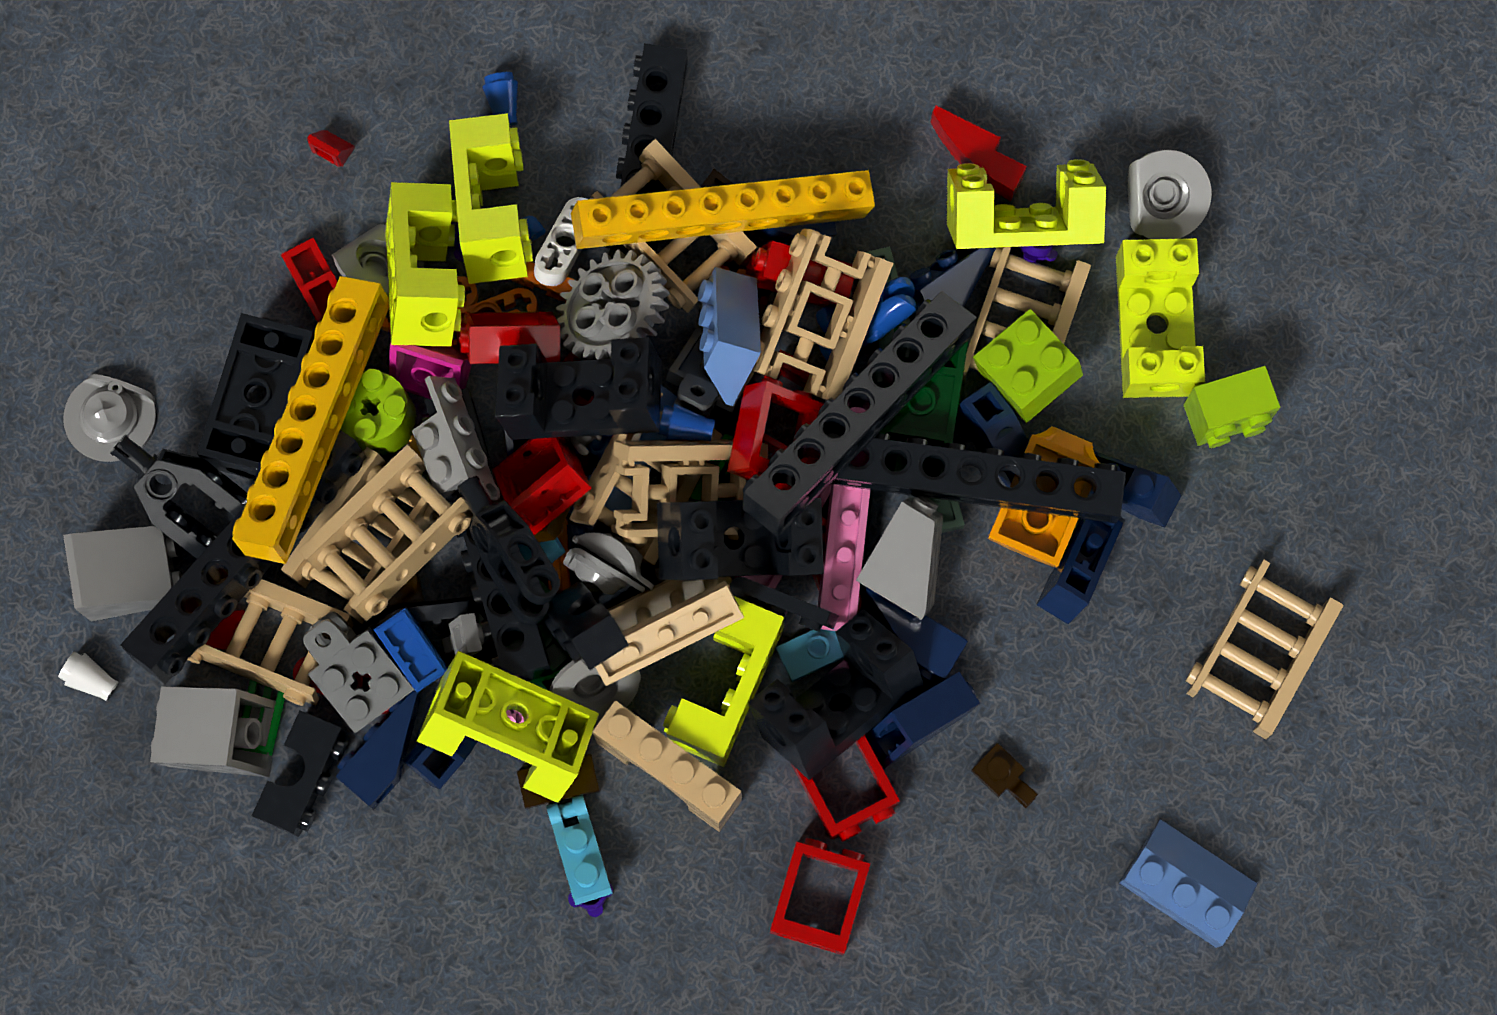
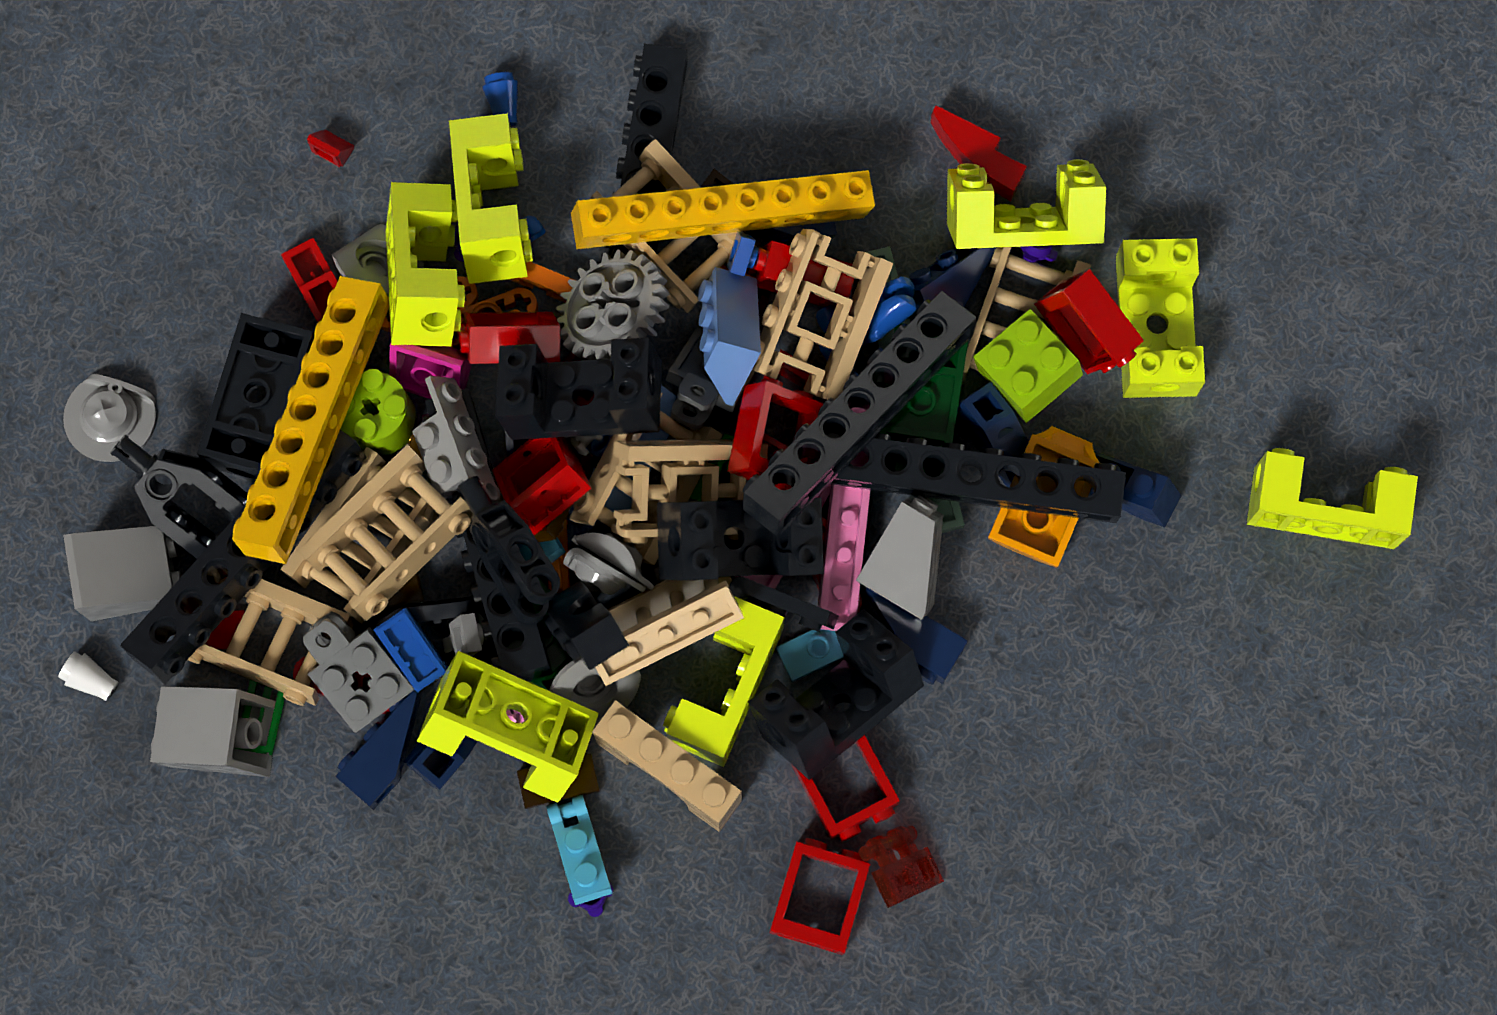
(291, 806): black arch -> none
(551, 249): white beam -> none
(684, 424): blue cone -> none
(742, 254): none -> blue plate
(902, 877): none -> clear red plate
(921, 719): dark blue slope -> none
(1002, 773): dark brown plate -> none
(1079, 570): dark blue slope -> none
(1089, 323): none -> red window
(1167, 194): light grey hat -> none
(1189, 884): medium blue slope -> none
(1231, 407): lime brick -> none
(1282, 681): tan fence -> none
(1380, 522): none -> neon yellow plate

